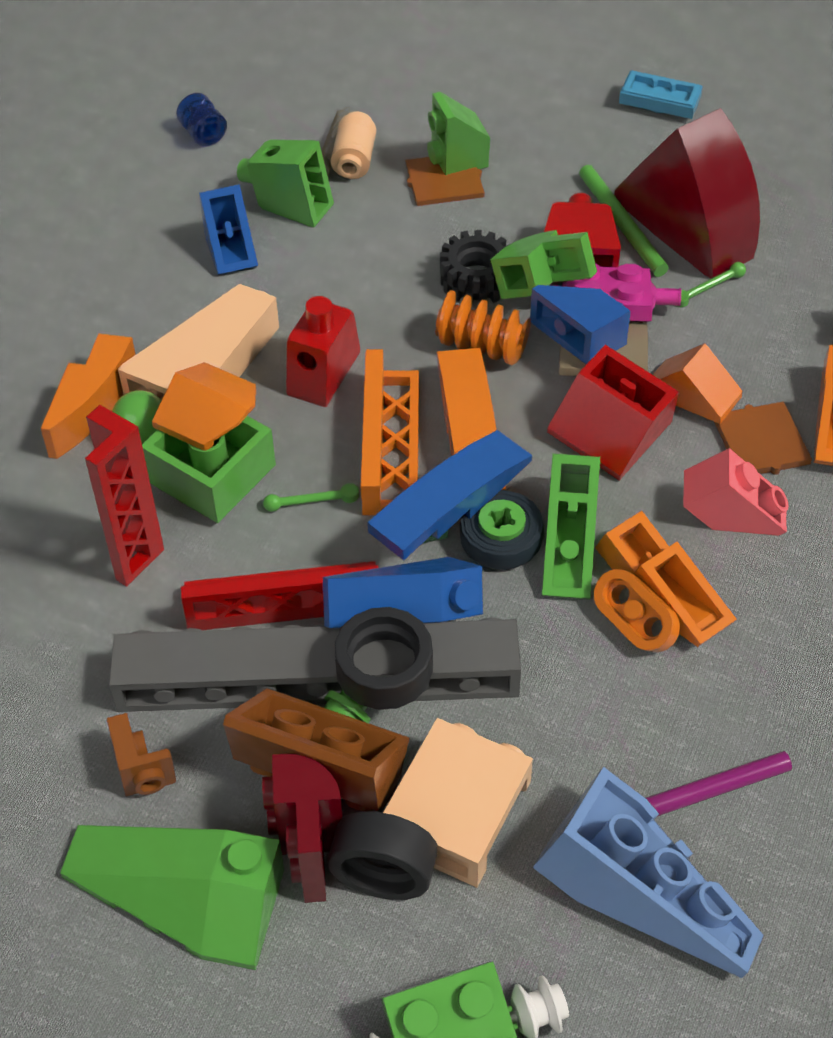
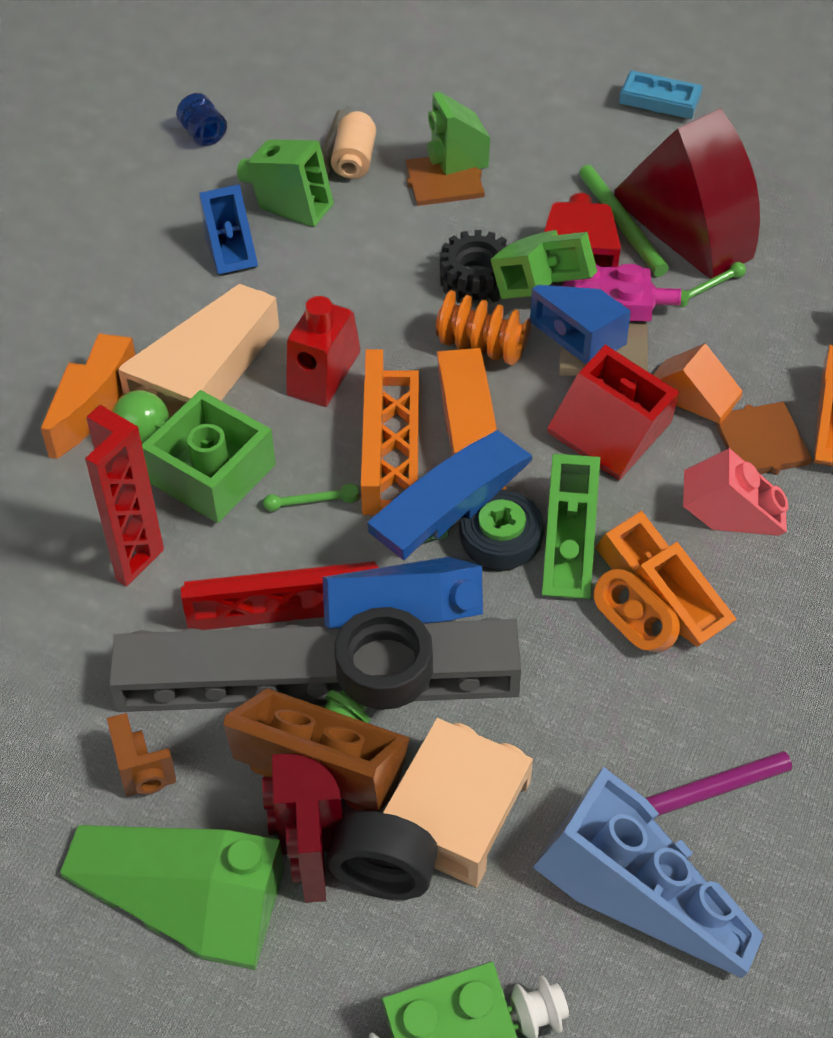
(204, 405): orange slope -> none

